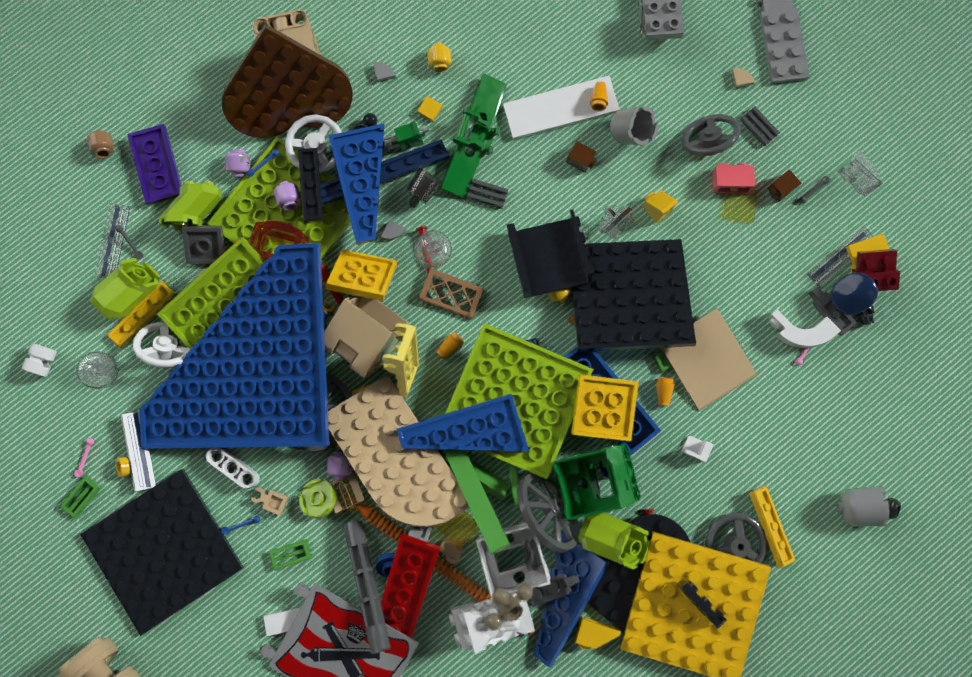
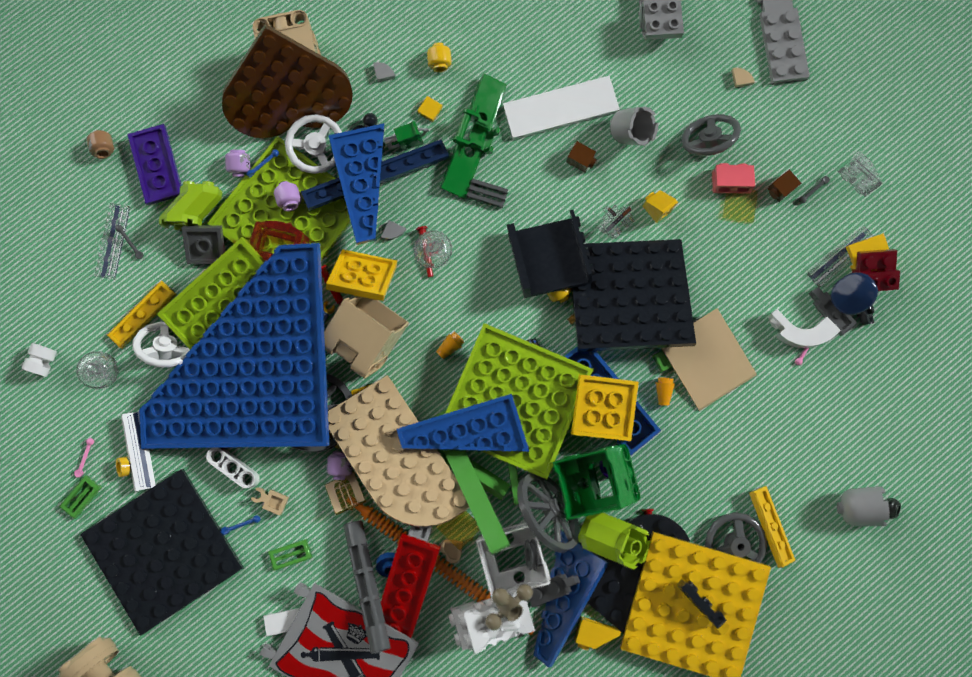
(124, 288): lime brick -> none
(310, 185): black tile -> none
(318, 498): lime tile -> none
(406, 361): light yellow hinge -> none
(422, 187): clear smoke hat -> none
(447, 278): medium nougat window -> none
(599, 97): light orange cone -> none
(697, 449): white panel -> none
(759, 120): dark grey tile -> none

